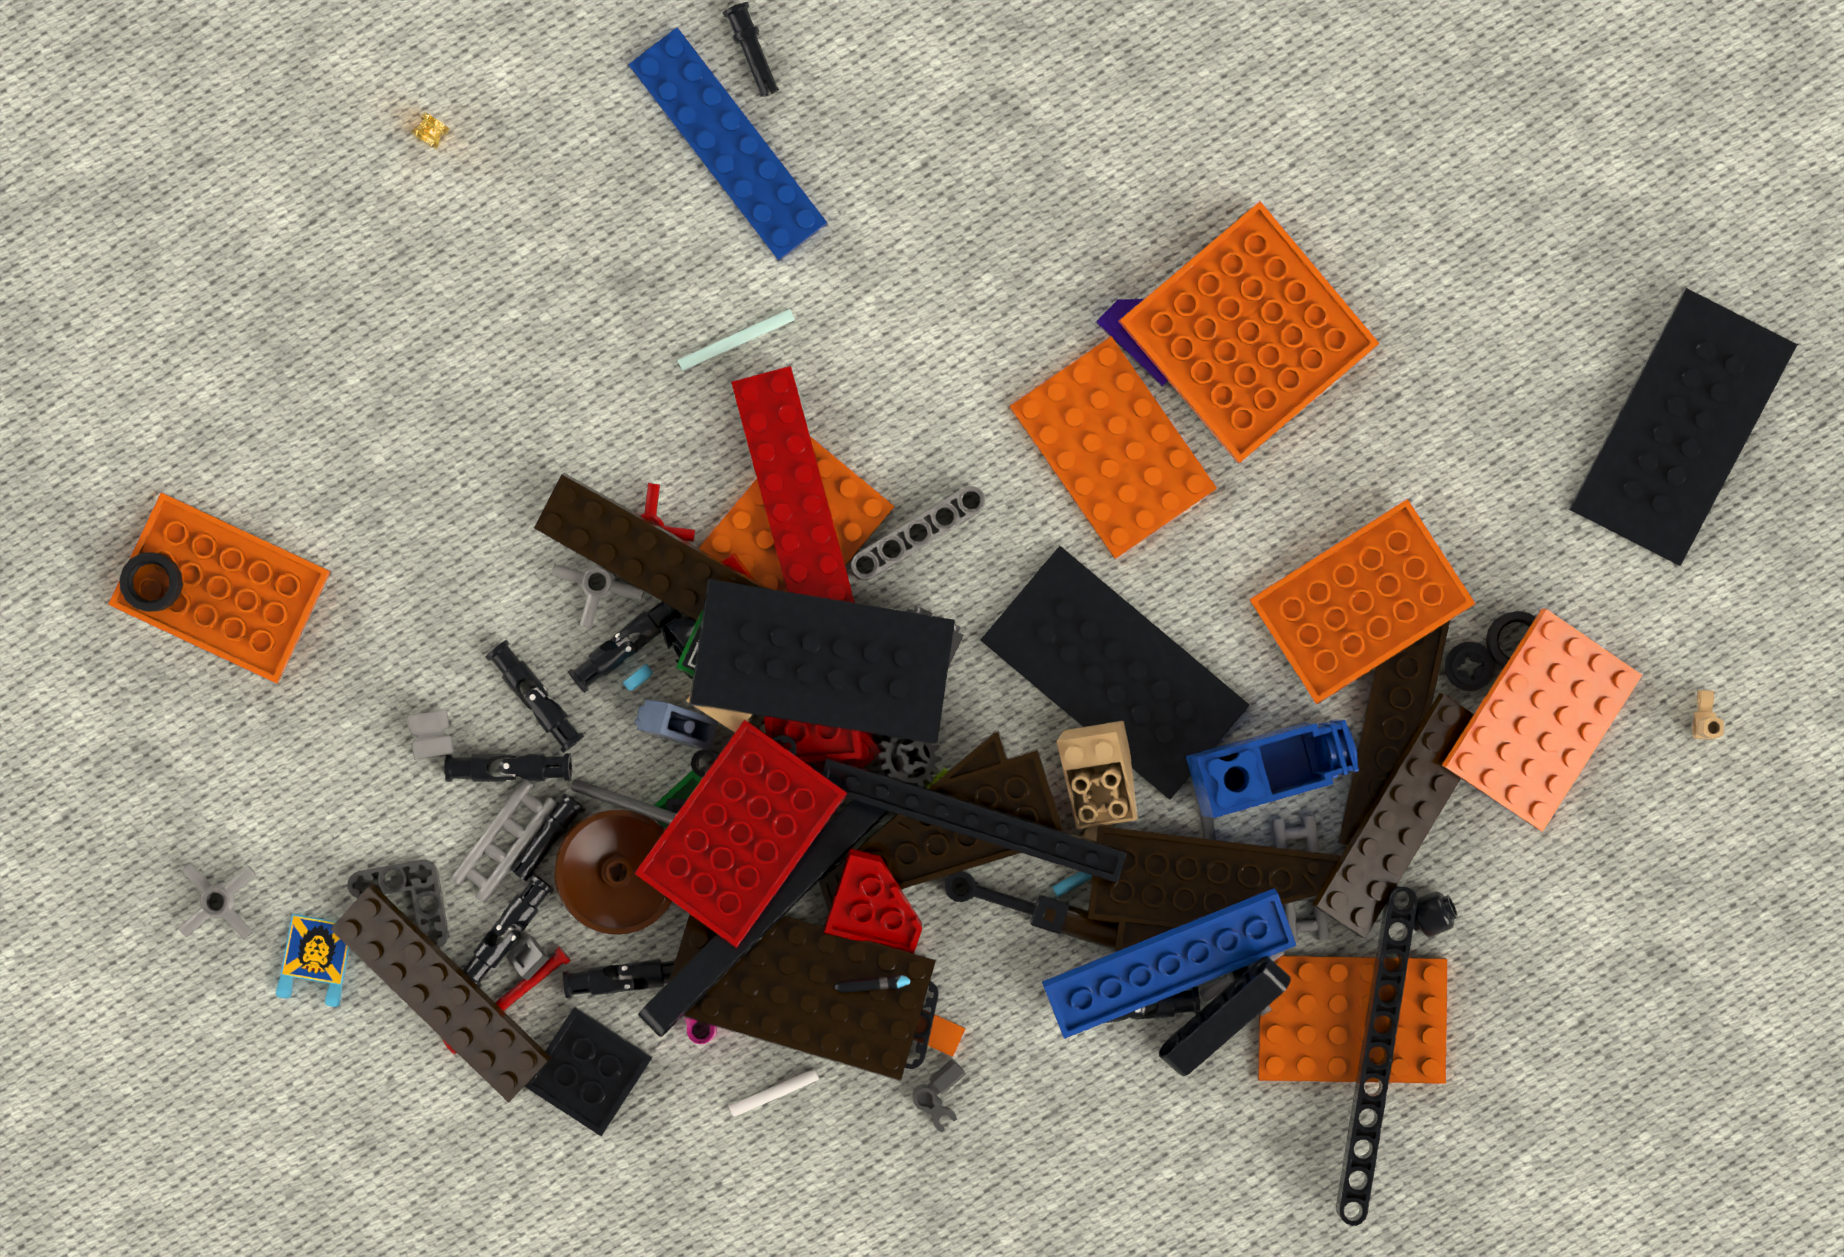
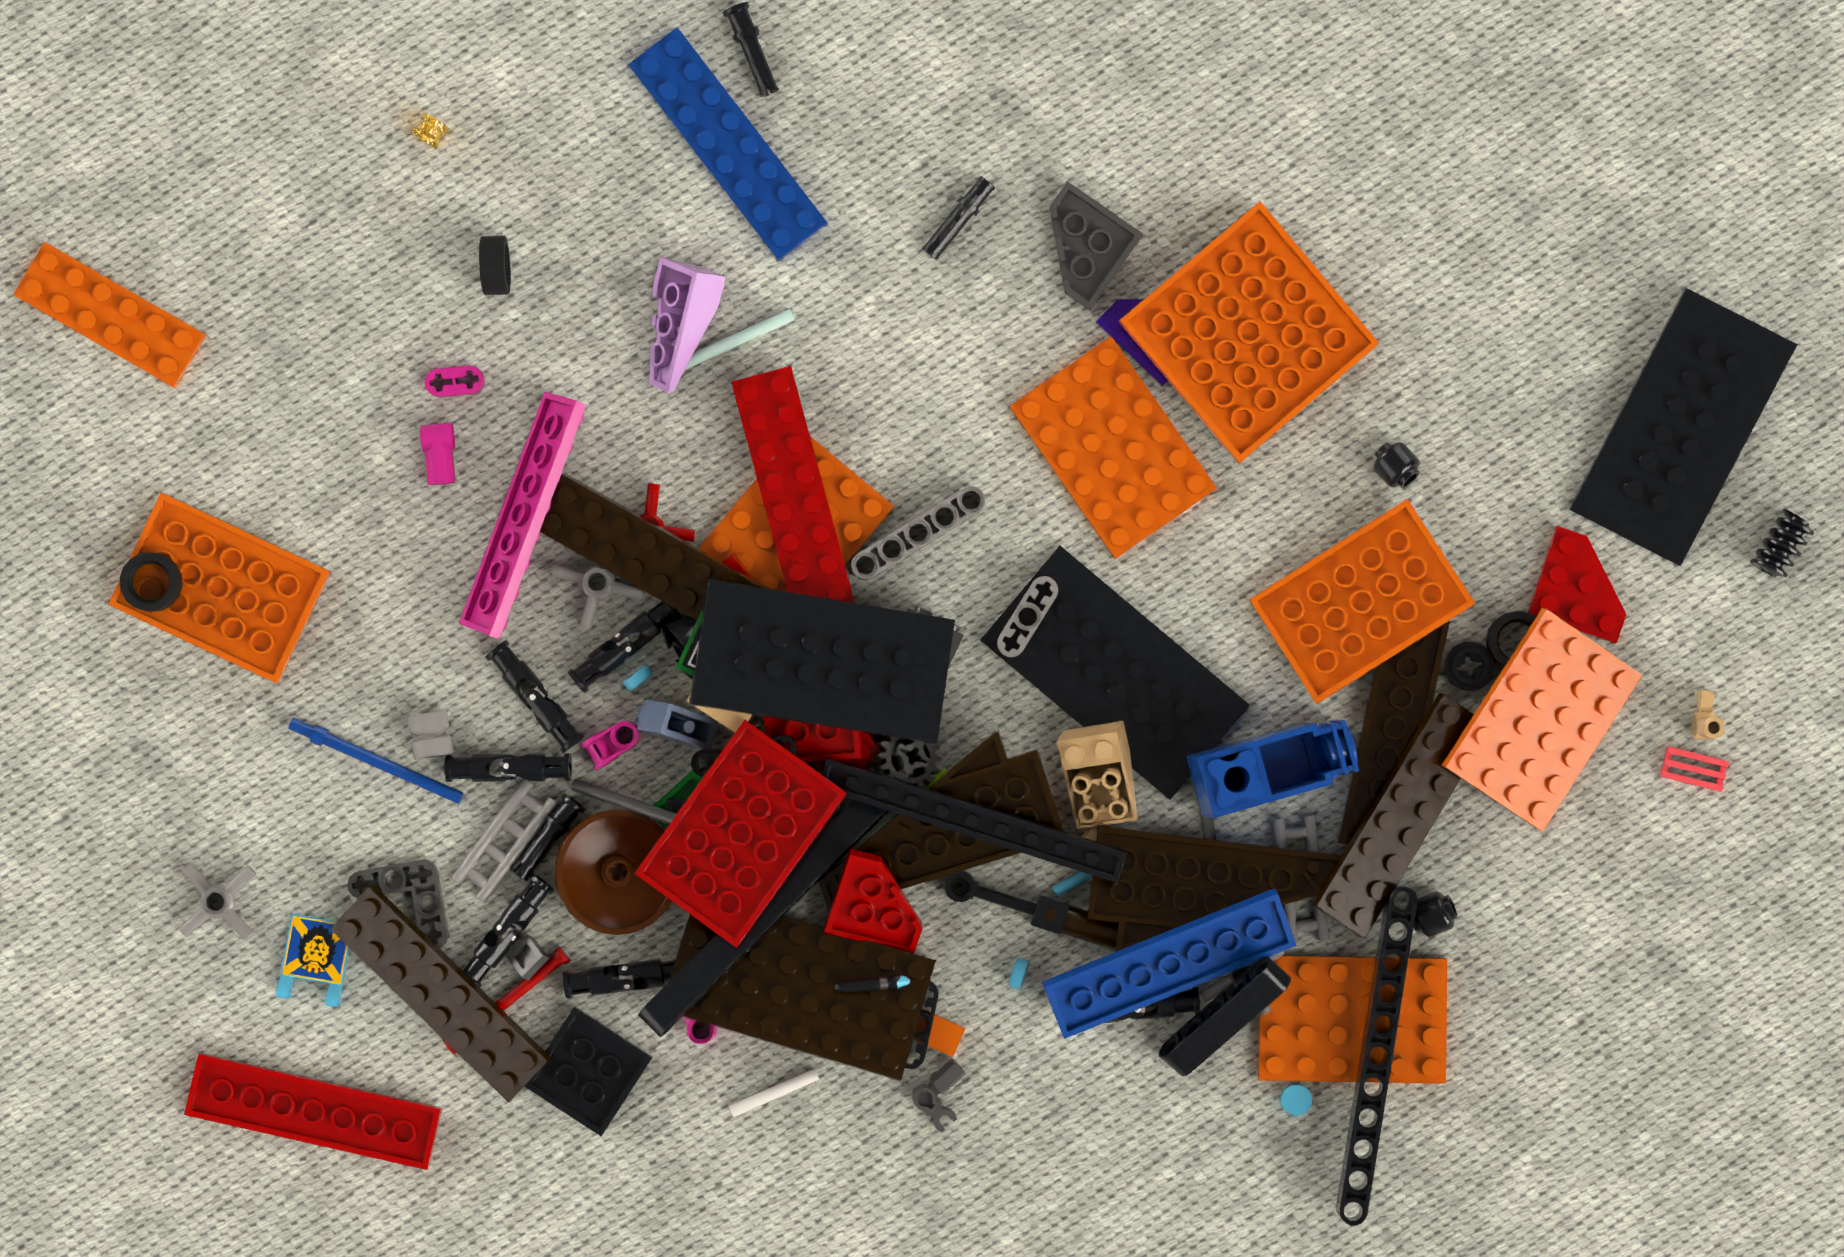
(109, 315): none -> orange plate
(313, 1111): none -> red plate
(320, 736): none -> blue bar
(438, 446): none -> dark pink piece
(453, 374): none -> dark pink beam
(494, 265): none -> black tyre
(522, 514): none -> dark pink plate
(609, 744): none -> dark pink piece
(685, 308): none -> lavender wedge
(982, 189): none -> black pin
(1019, 973): none -> medium azure tile
(1033, 592): none -> light grey beam
(1088, 244): none -> dark grey plate
(1296, 1099): none -> medium azure tile
(1396, 465): none -> black head
(1578, 588): none -> red plate
(1720, 775): none -> coral tile
(1782, 544): none -> black piece

